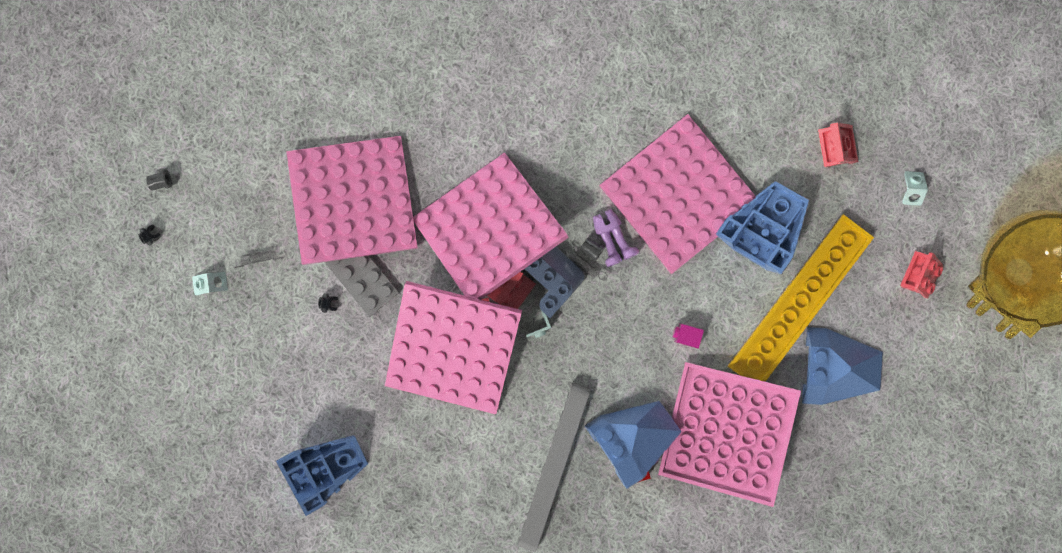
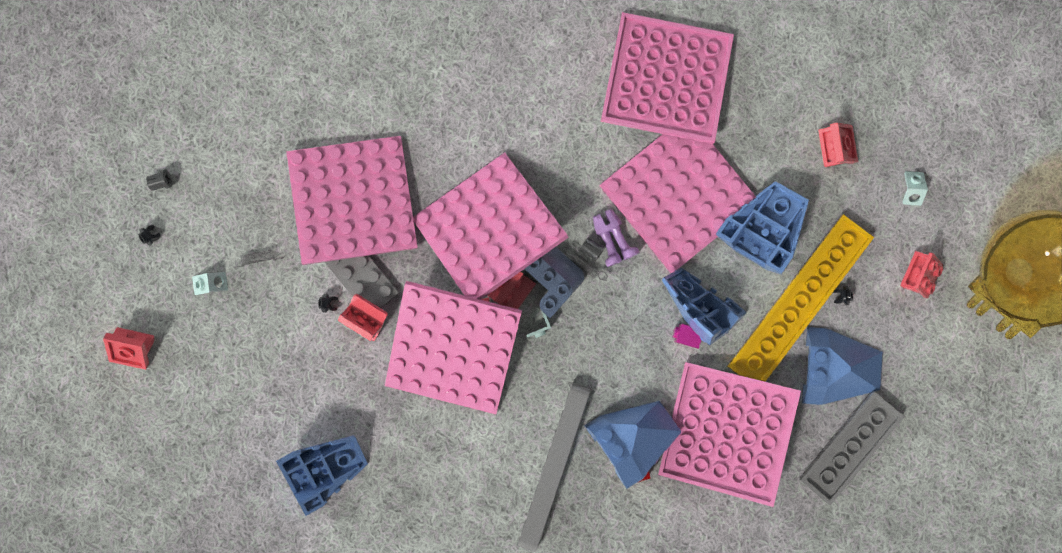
(128, 347): none -> coral bracket
(363, 317): none -> coral bracket
(667, 78): none -> bright pink plate
(700, 308): none -> medium blue wedge
(846, 295): none -> black plate
(851, 448): none -> light grey plate

